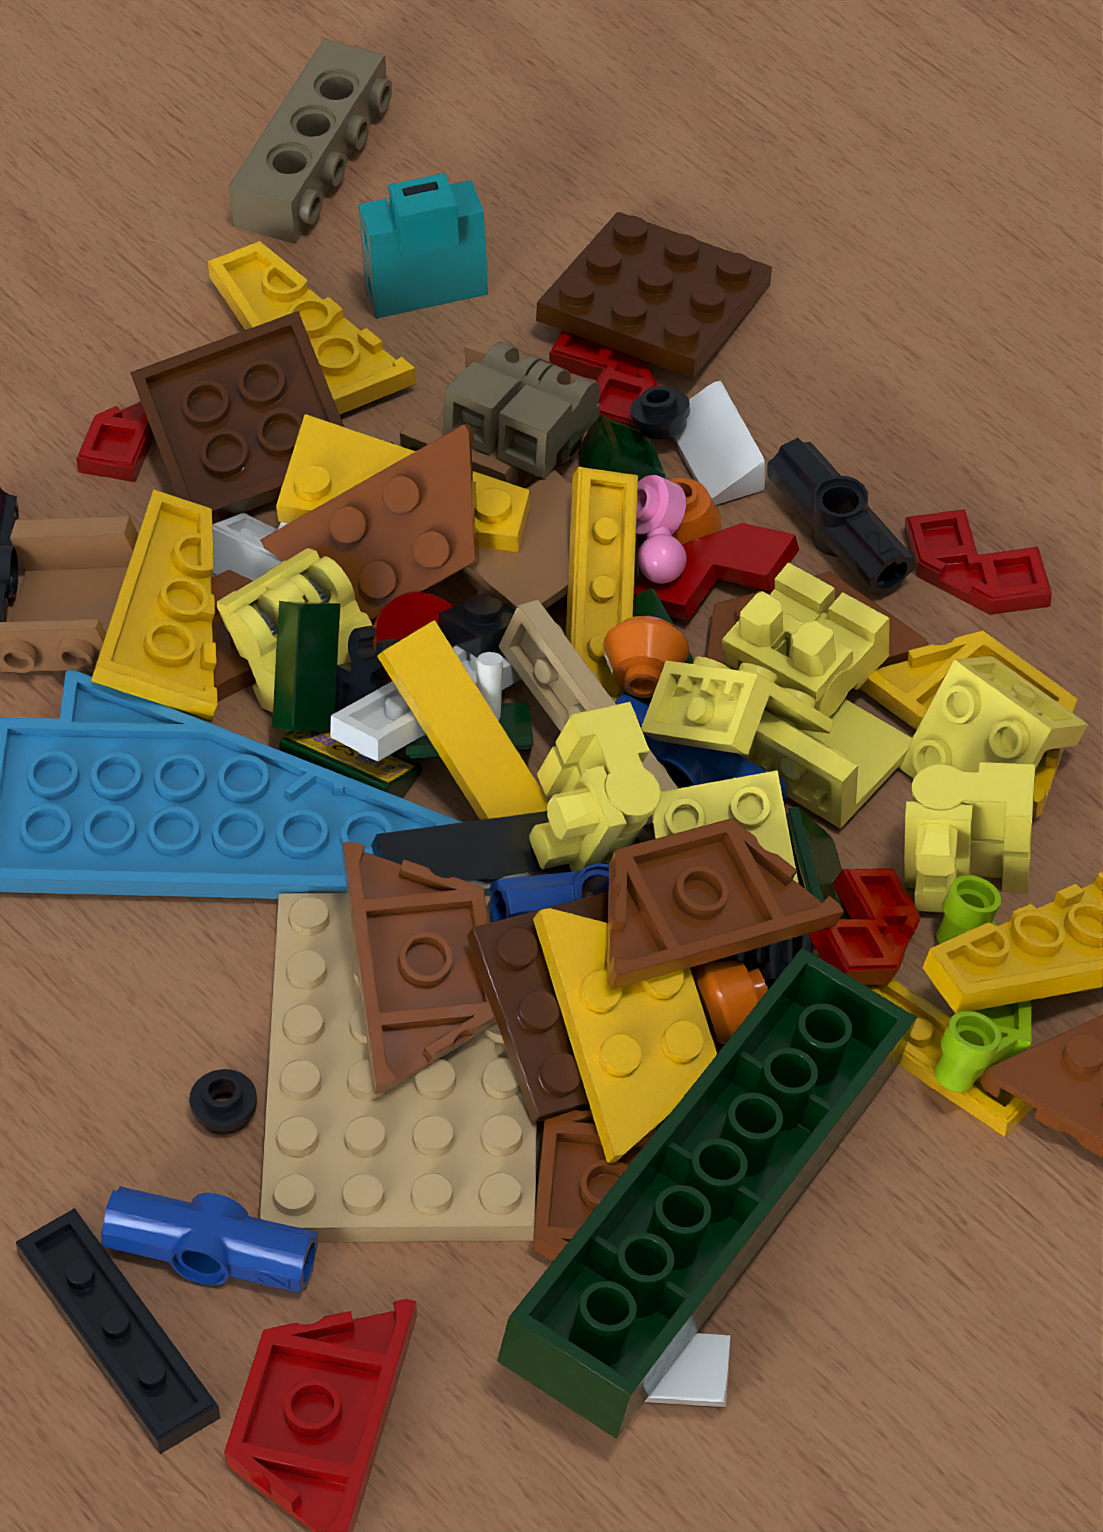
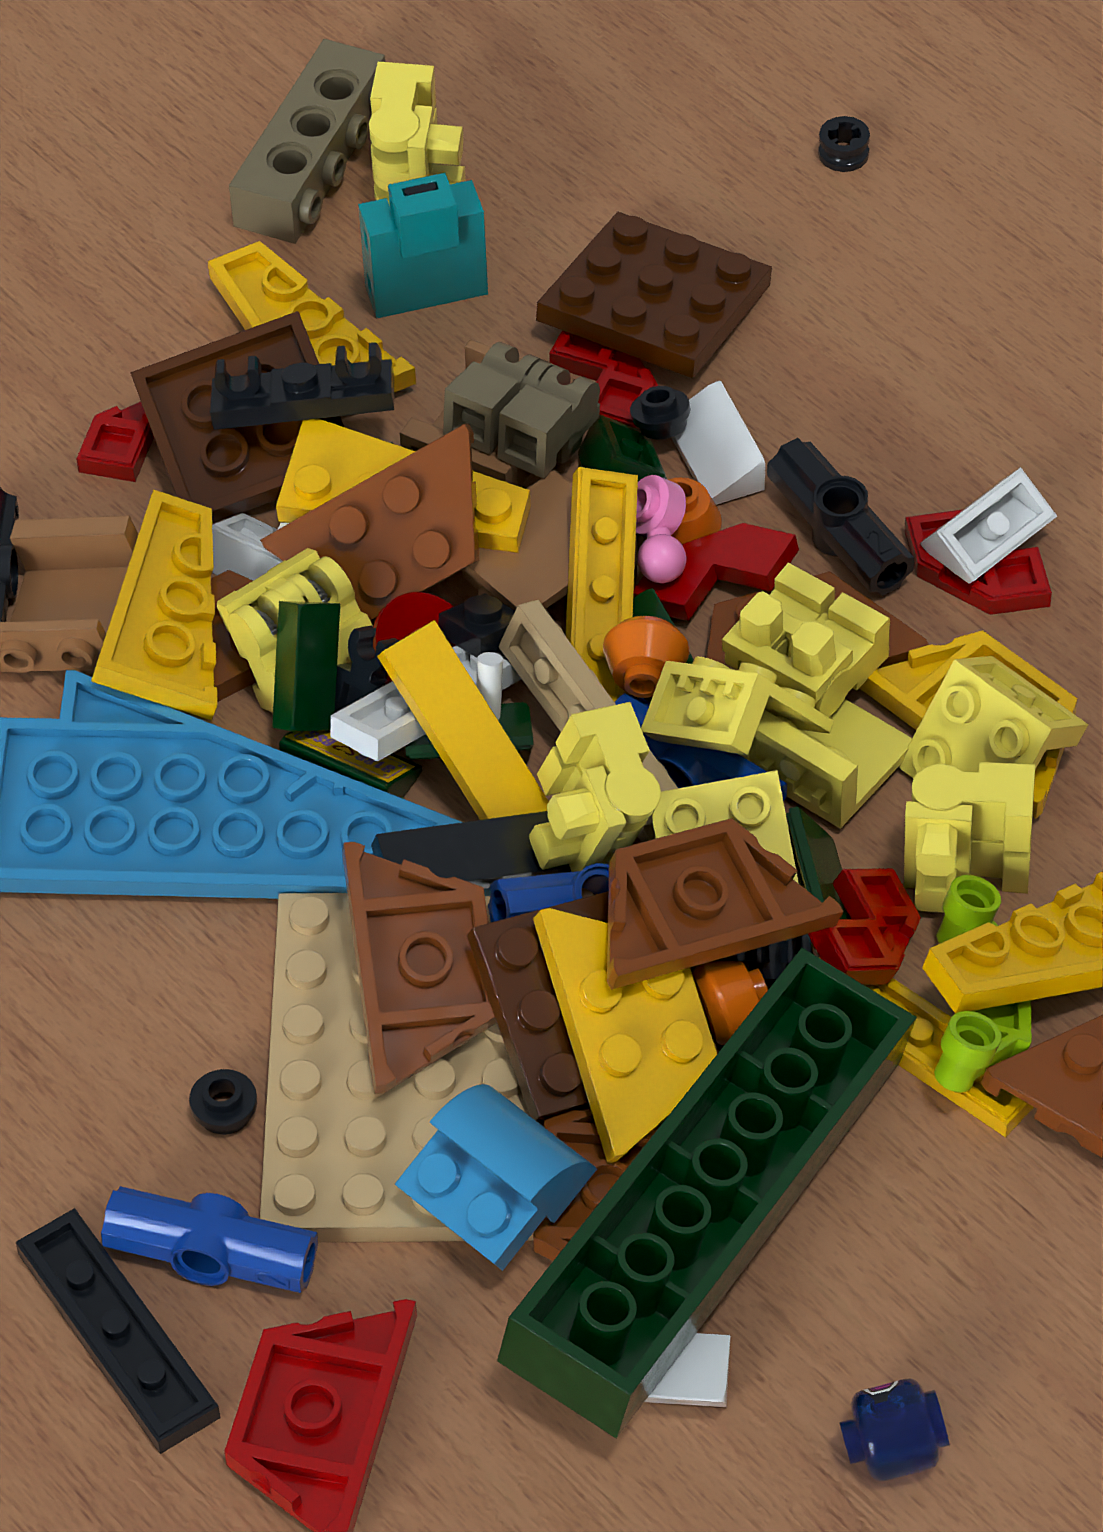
(302, 391): none -> black plate
(406, 130): none -> light yellow hips
(493, 1173): none -> dark azure brick
(844, 130): none -> black bush
(895, 1430): none -> clear blue head
(990, 527): none -> white slope

